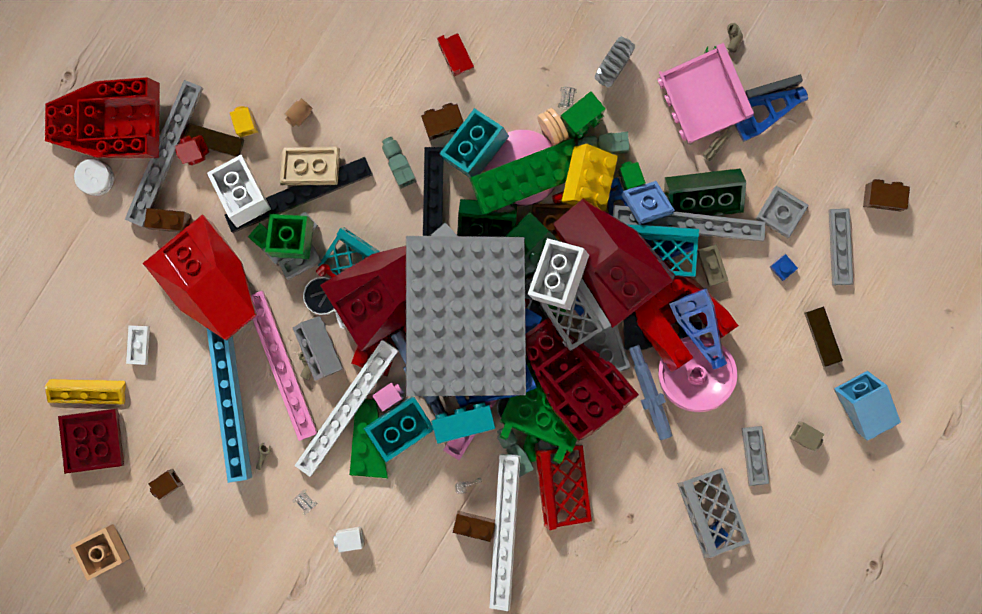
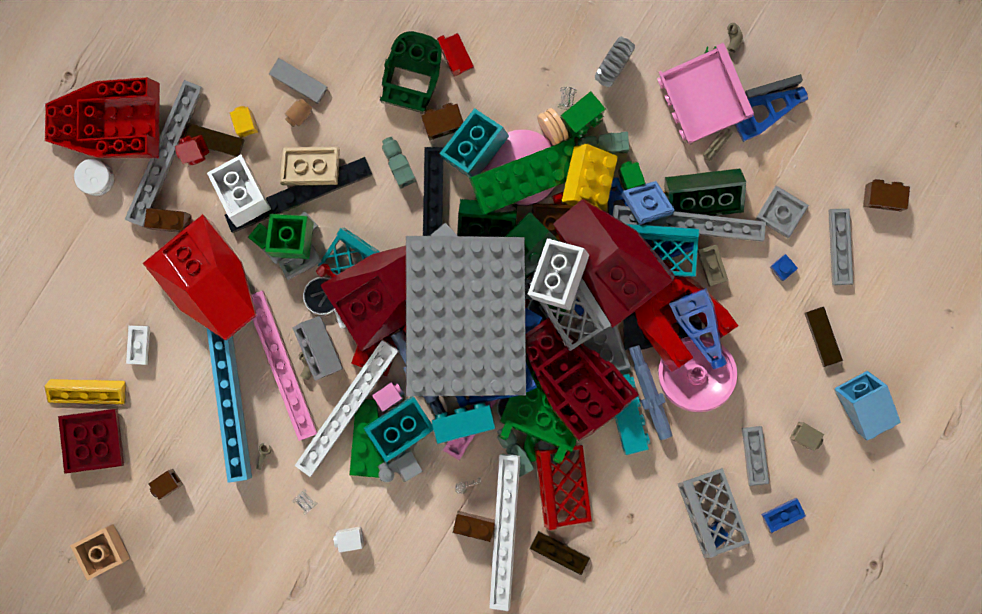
(298, 80): none -> light grey tile
(404, 465): none -> light grey brick
(415, 54): none -> dark green slope
(559, 552): none -> dark brown tile
(631, 425): none -> teal brick
(783, 515): none -> blue plate

